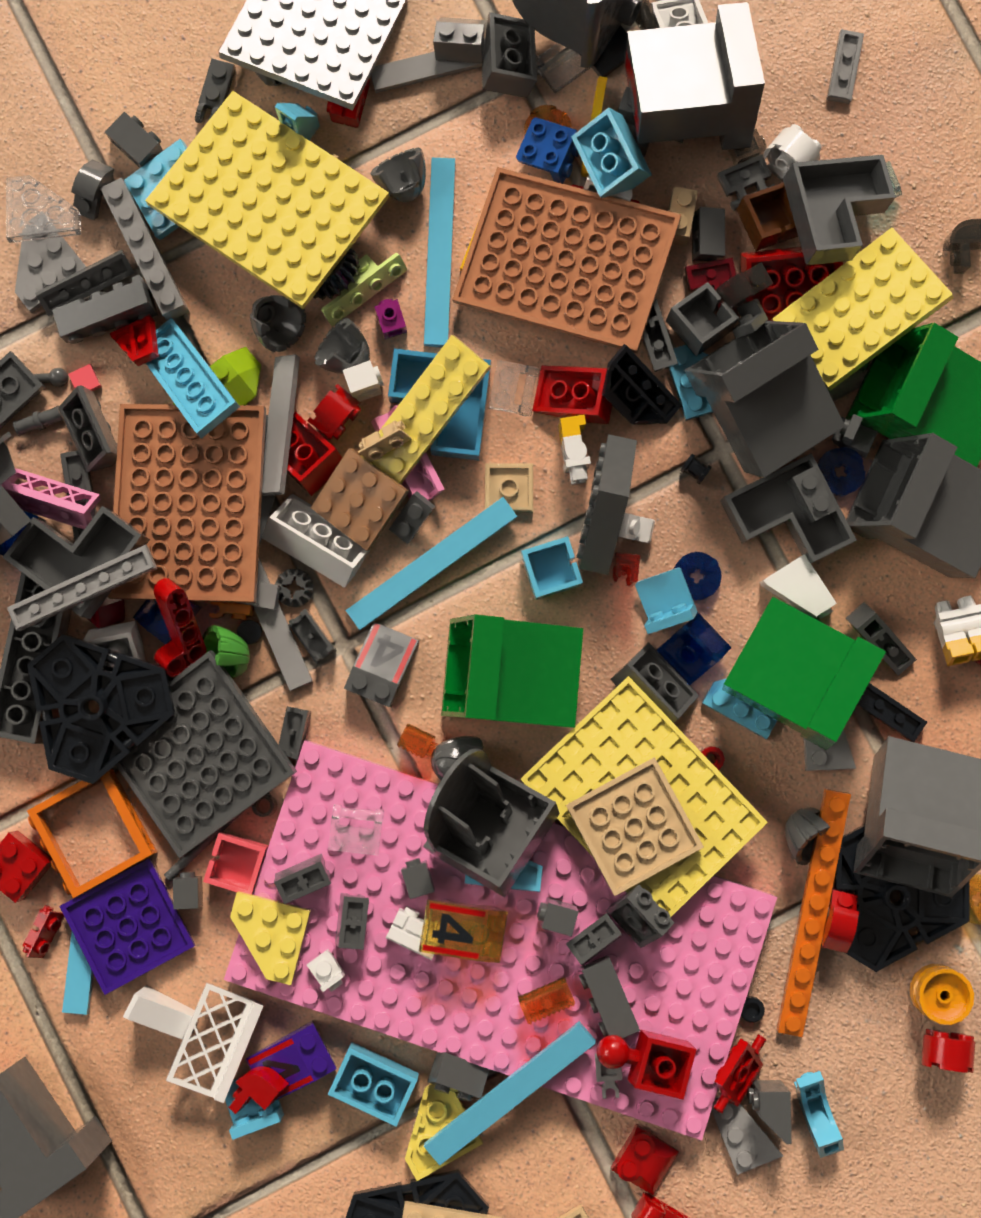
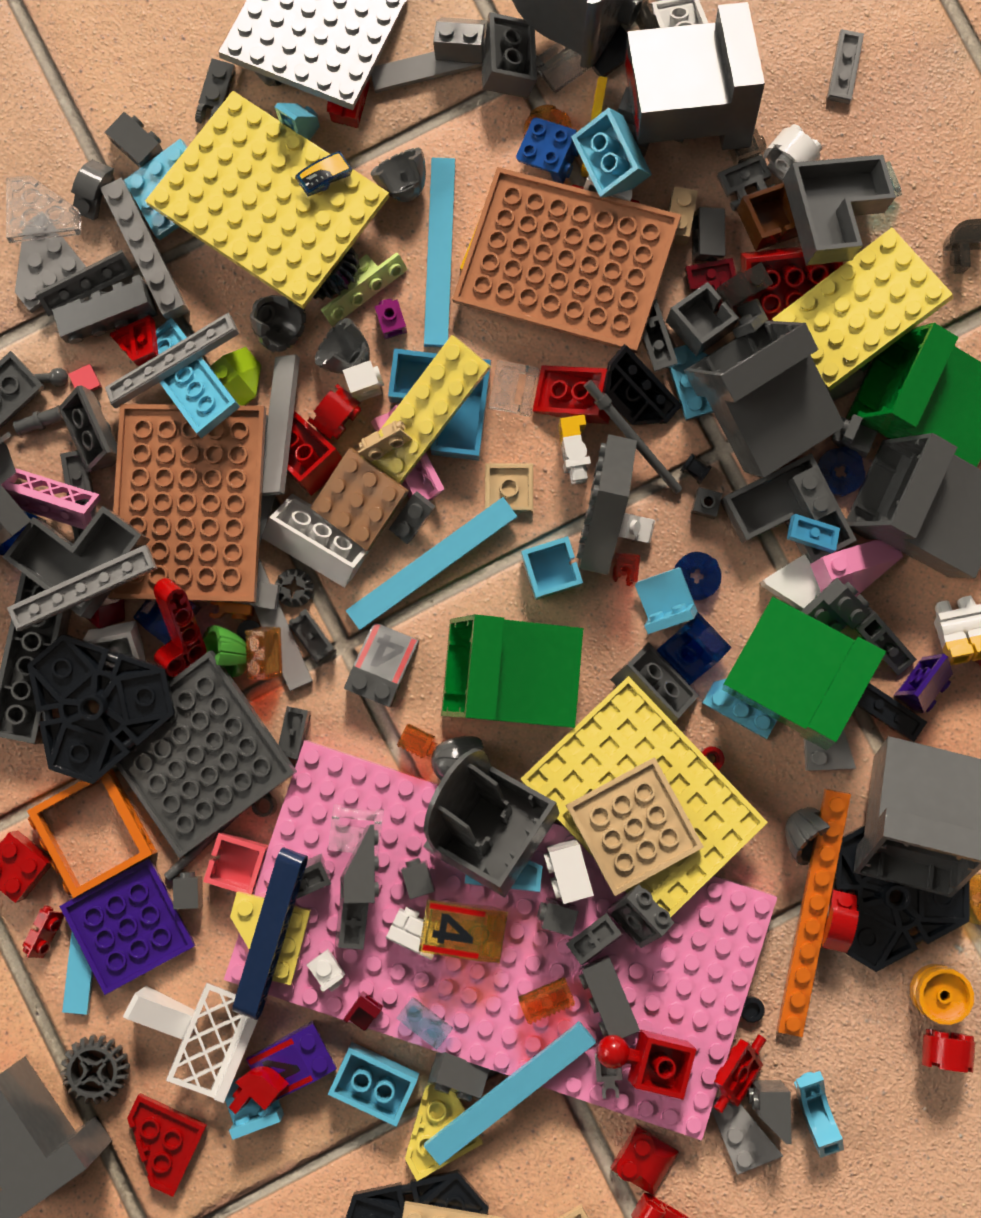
(101, 1077): none -> dark grey gear
(164, 1141): none -> red plate
(171, 360): none -> light grey tile
(264, 653): none -> clear orange brick
(270, 933): none -> dark blue beam
(321, 173): none -> slope
(358, 877): none -> dark grey slope
(363, 1011): none -> dark red panel
(424, 1022): none -> clear light blue plate
(570, 872): none -> white brick
(603, 402): none -> dark grey bar
(700, 508): none -> dark grey plate
(813, 533): none -> dark azure plate
(838, 606): none -> dark grey plate
(856, 565): none -> bright pink wedge
(925, 682): none -> dark purple slope

